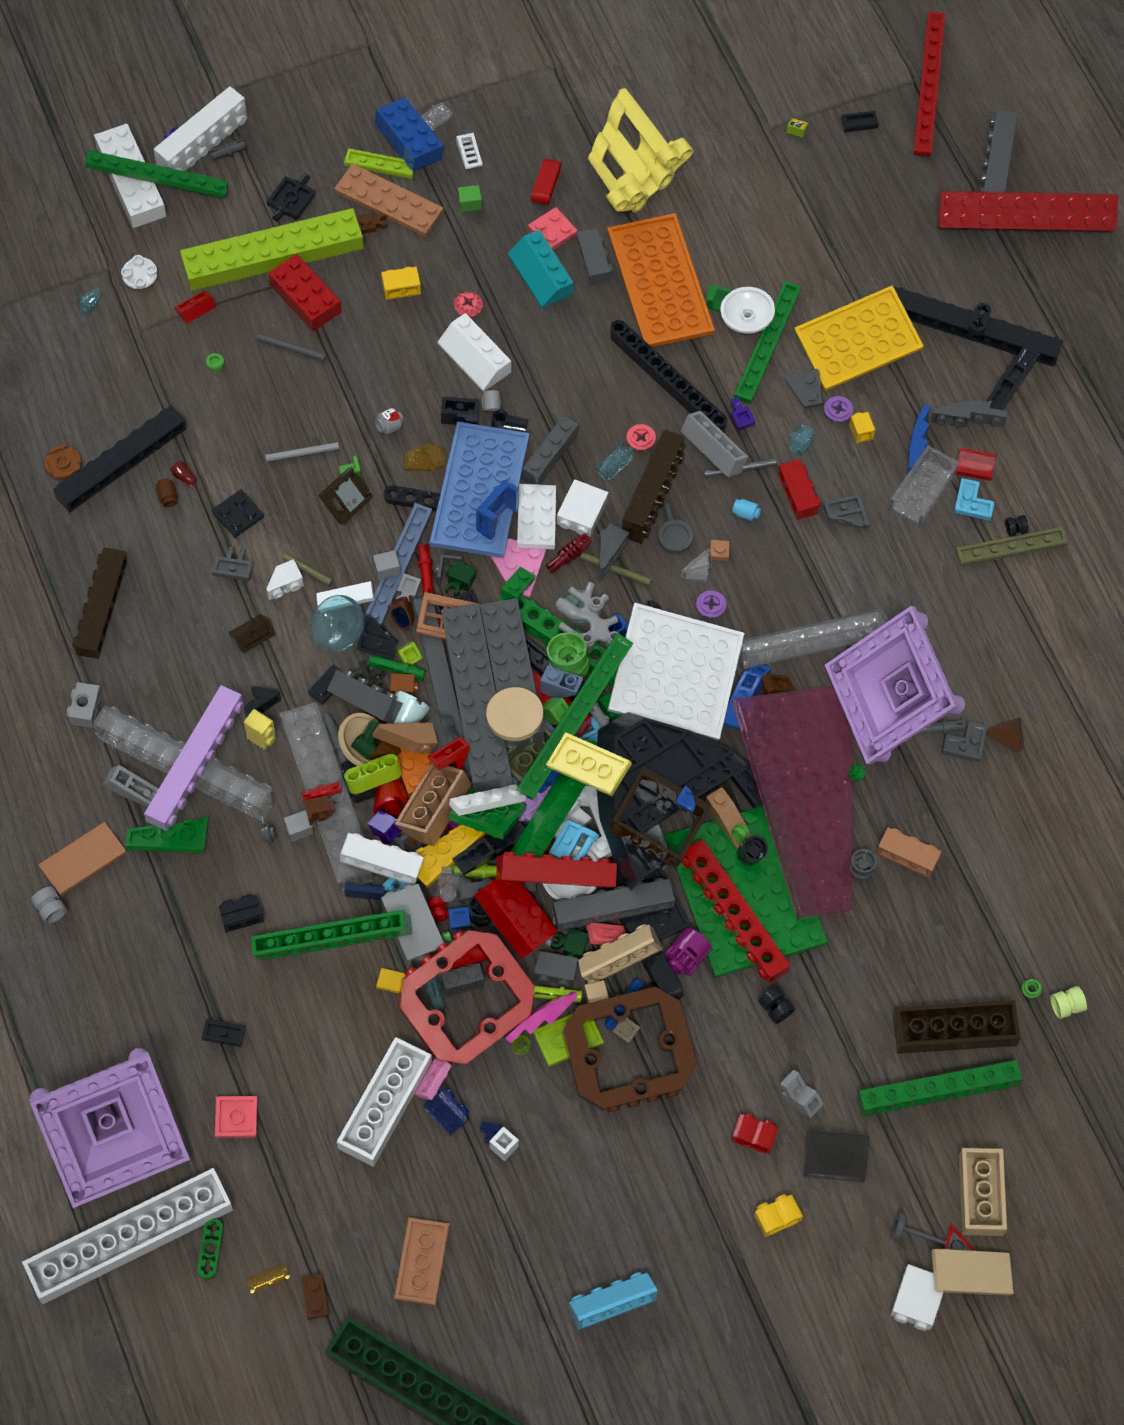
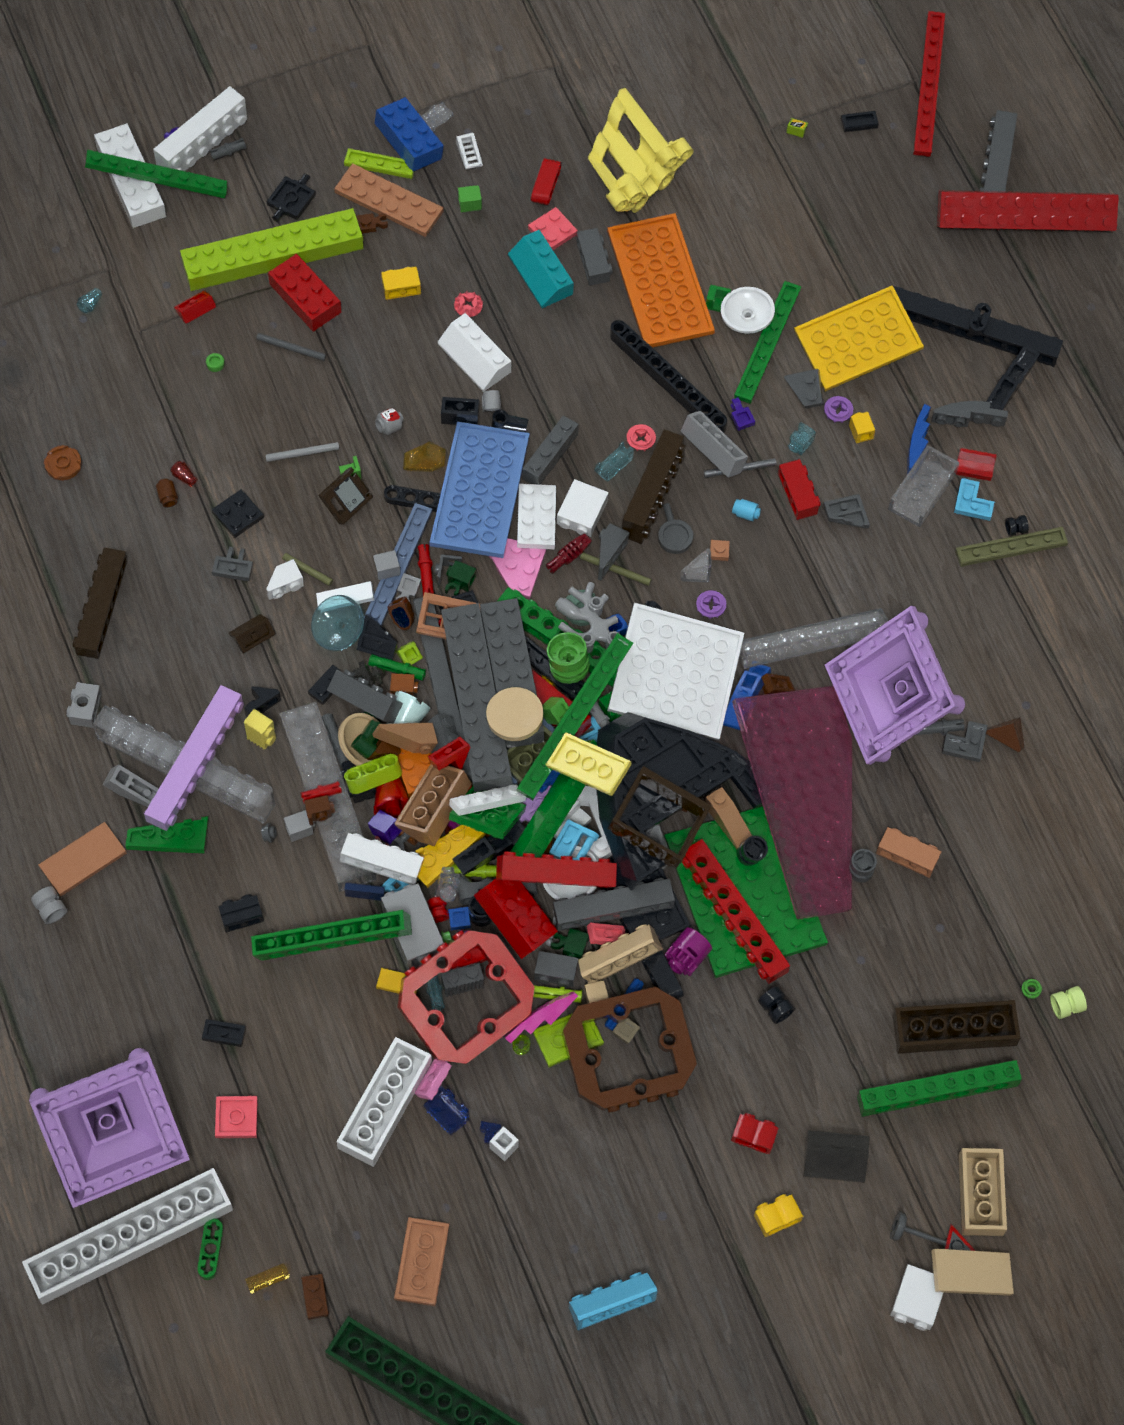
(120, 458): black brick -> none
(139, 272): white dish -> none
(502, 497): blue panel -> none
(517, 584): green plate -> none
(559, 683): sand blue slope -> none
(686, 800): blue tile -> none
(740, 833): bright green plate -> none
(801, 1096): light grey brick -> none
(857, 772): green plate -> none

